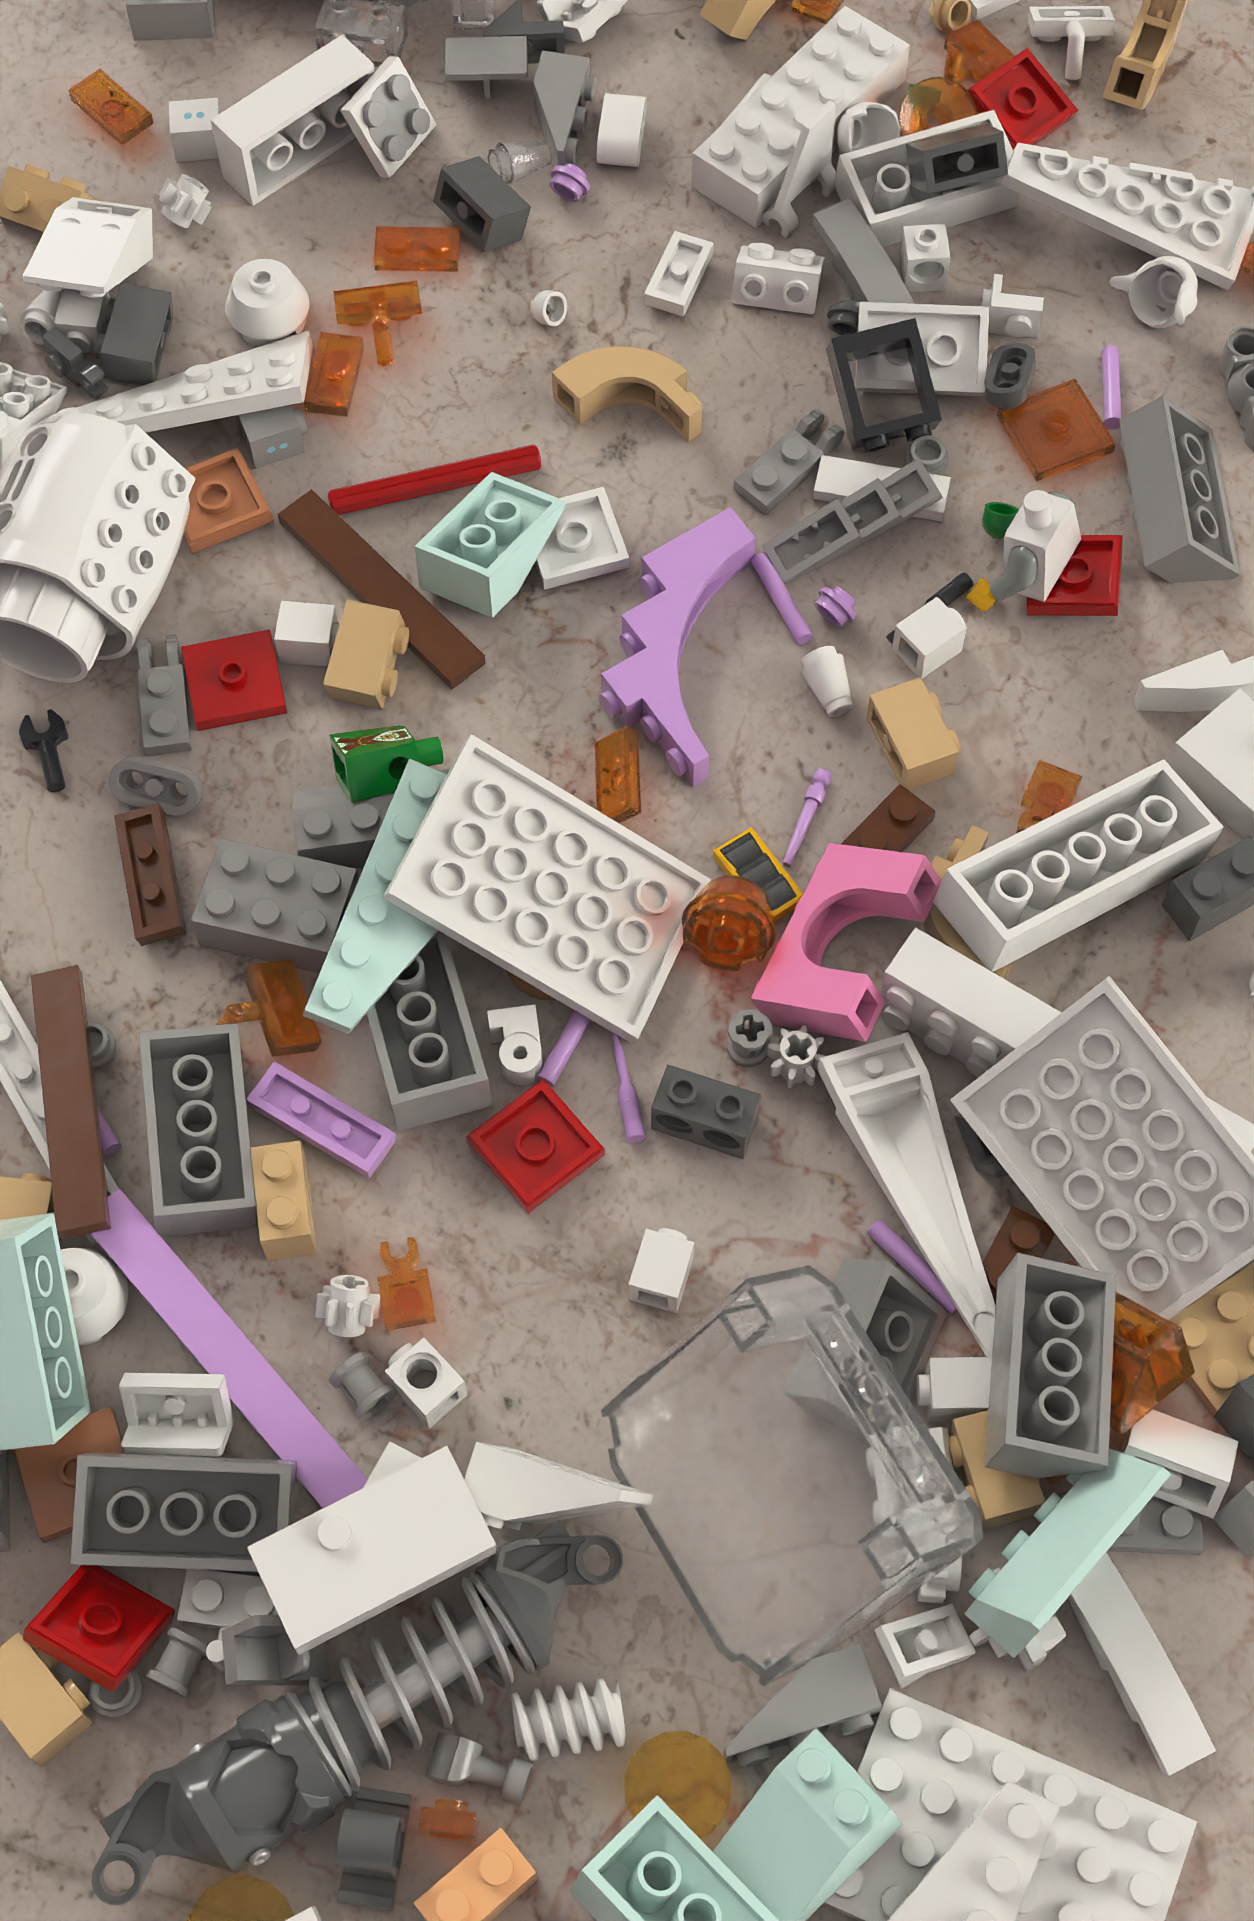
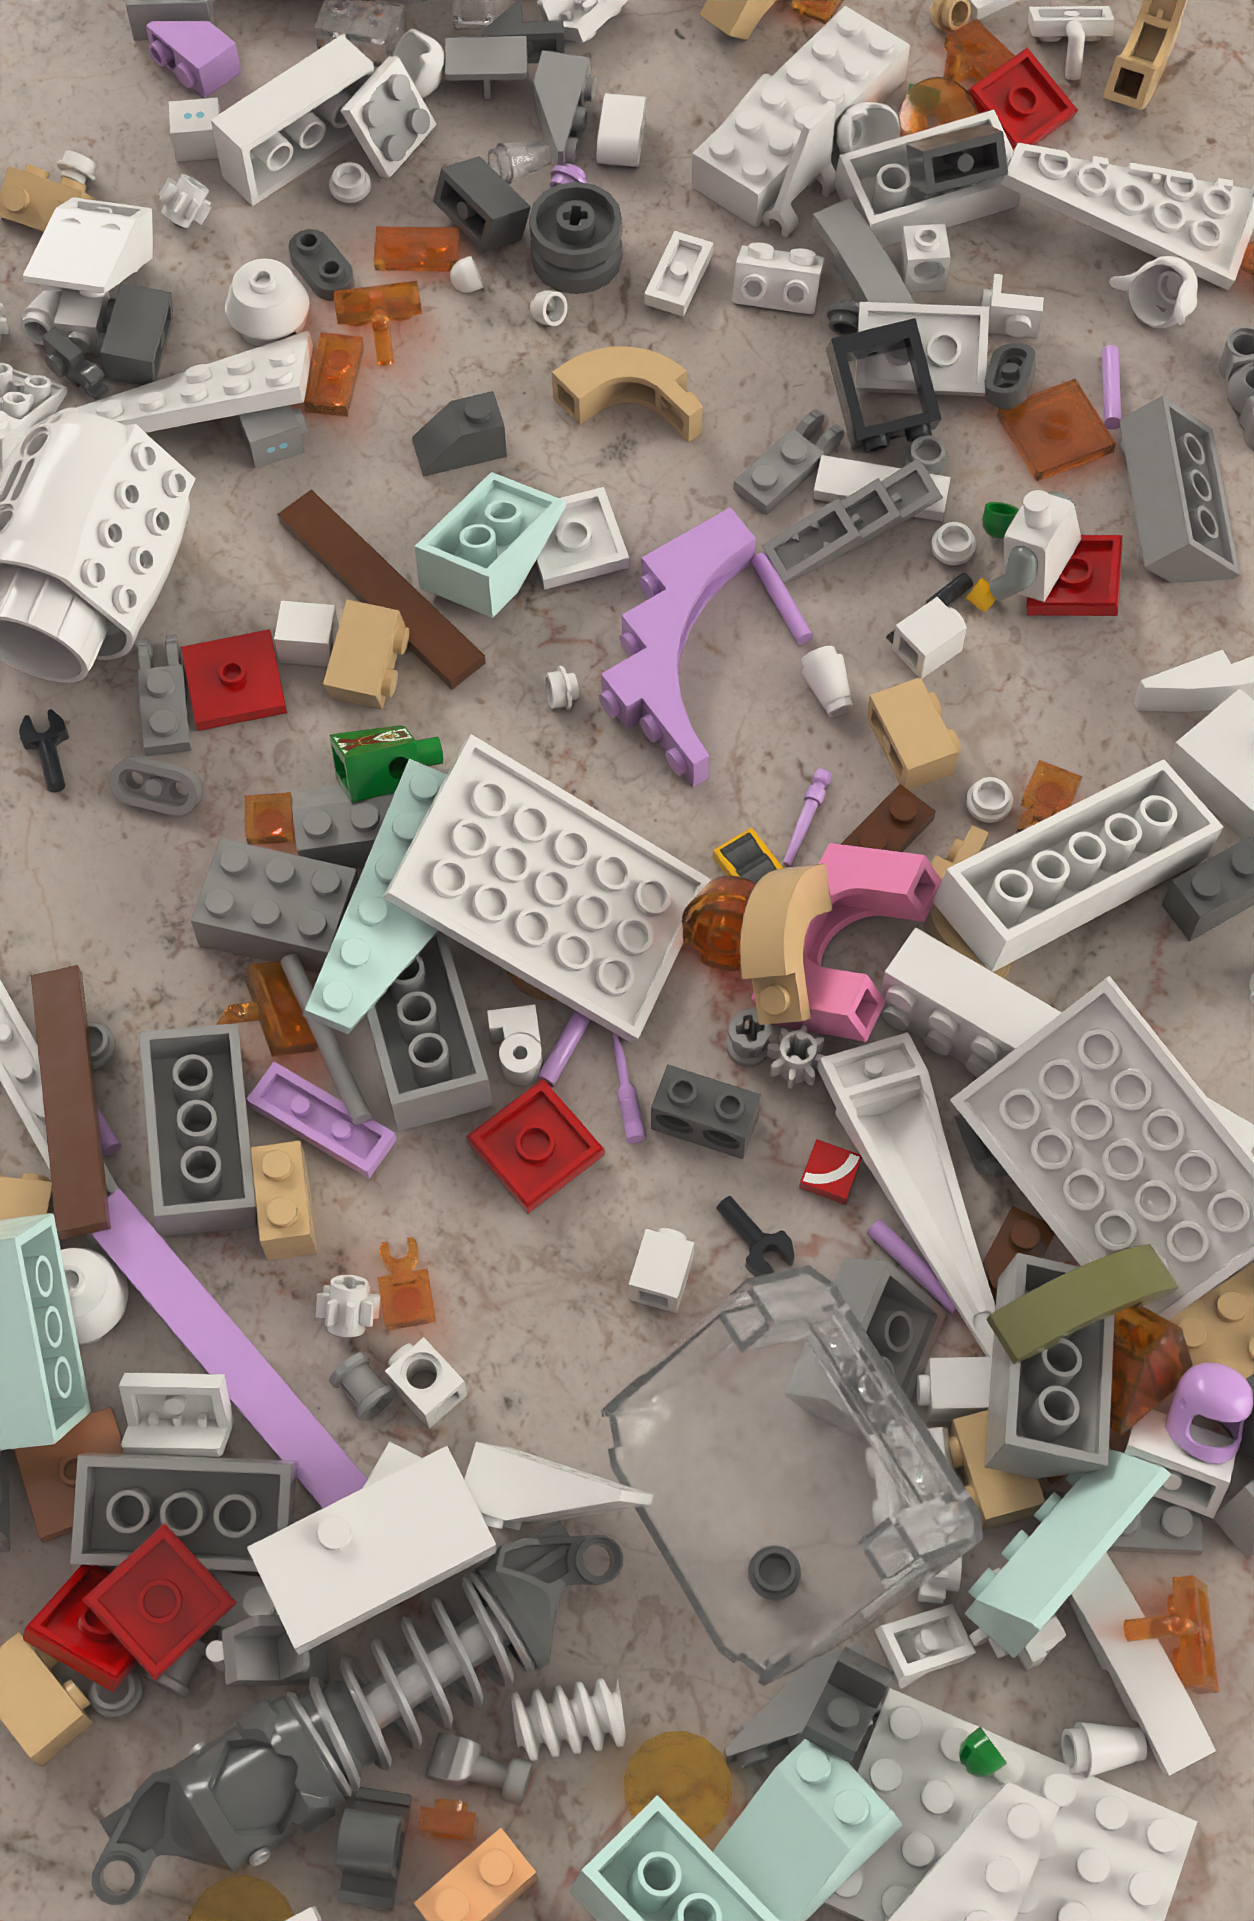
(77, 167): none -> white plate
(111, 106): clear orange plate -> none
(149, 874): reddish brown plate -> none
(159, 1601): none -> red plate
(195, 53): none -> lavender slope
(223, 501): nougat plate -> none
(269, 818): none -> clear orange plate
(315, 258): none -> dark grey plate
(327, 1043): none -> light grey bar
(349, 183): none -> white plate
(422, 60): none -> white hair
(433, 479): red axle -> none
(461, 435): none -> dark grey slope
(466, 276): none -> white hinge
(561, 688): none -> white plate
(576, 237): none -> dark grey wheel
(618, 775): clear orange plate -> none
(758, 1242): none -> black bar
(774, 1572): none -> dark grey plate
(775, 936): none -> tan arch
(830, 1171): none -> red tile
(836, 606): lavender plate -> none
(847, 1704): none -> dark grey slope
(953, 544): none -> white plate
(980, 1754): none -> green hinge
(989, 800): none -> white plate
(1080, 1299): none -> olive slope
(1101, 1747): none -> white cone
(1191, 1622): none -> clear orange plate
(1216, 1394): none -> lavender helmet

